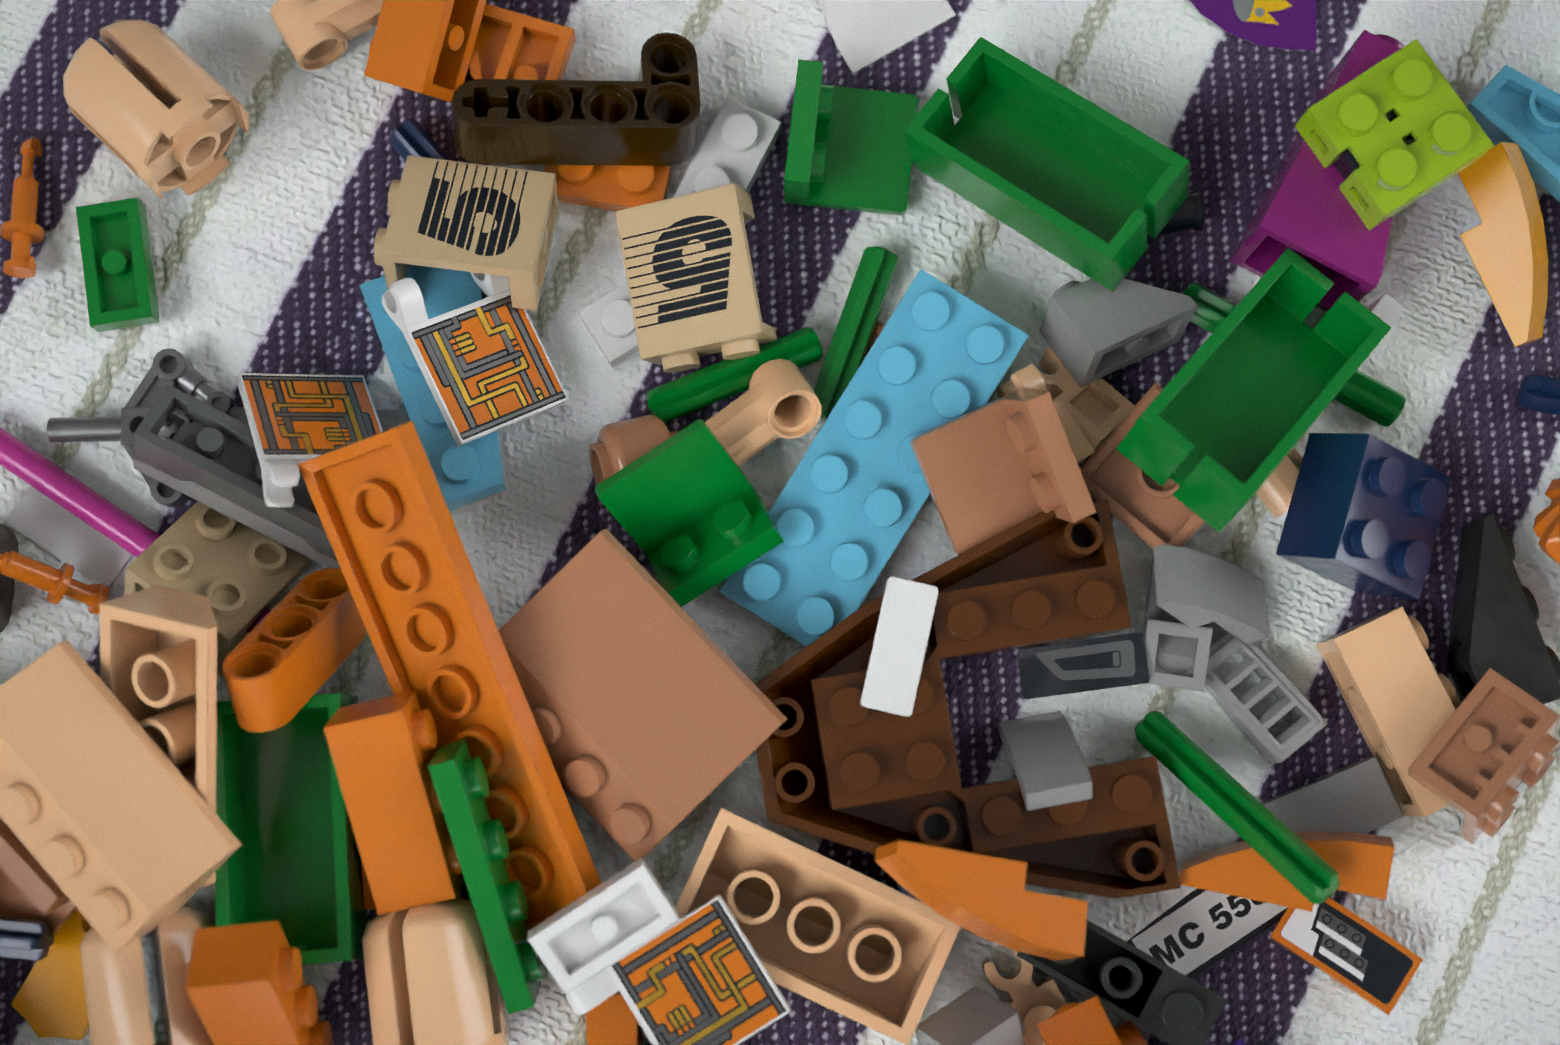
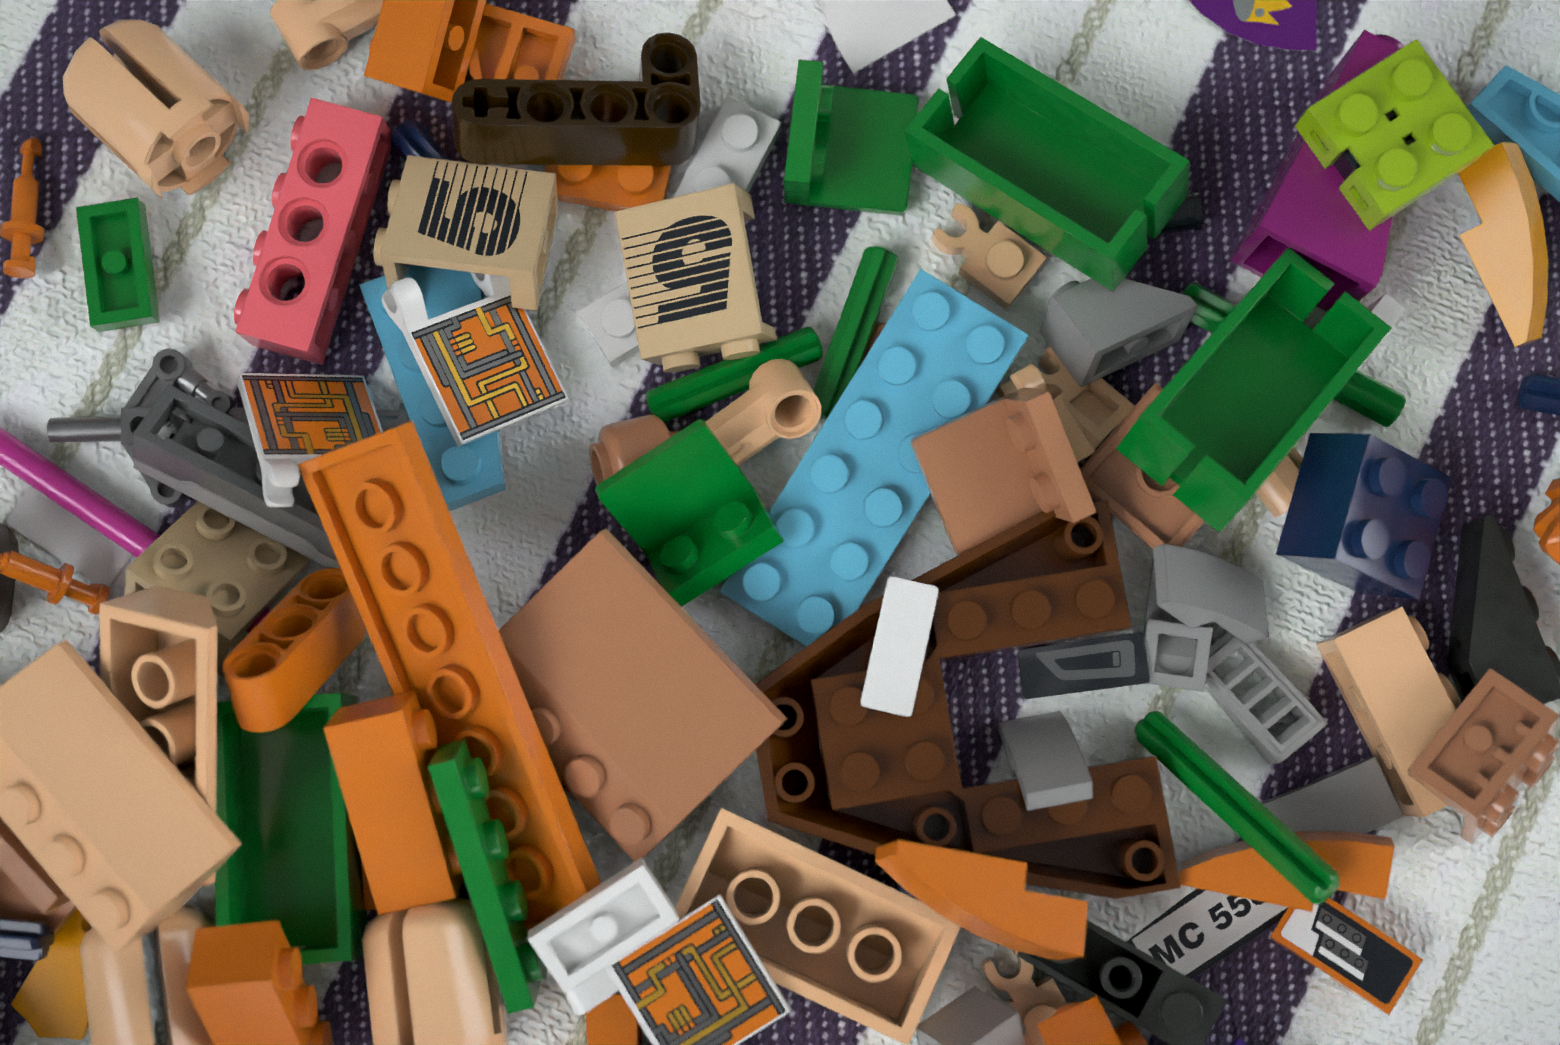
(307, 322): none -> coral brick
(996, 261): none -> light nougat plate

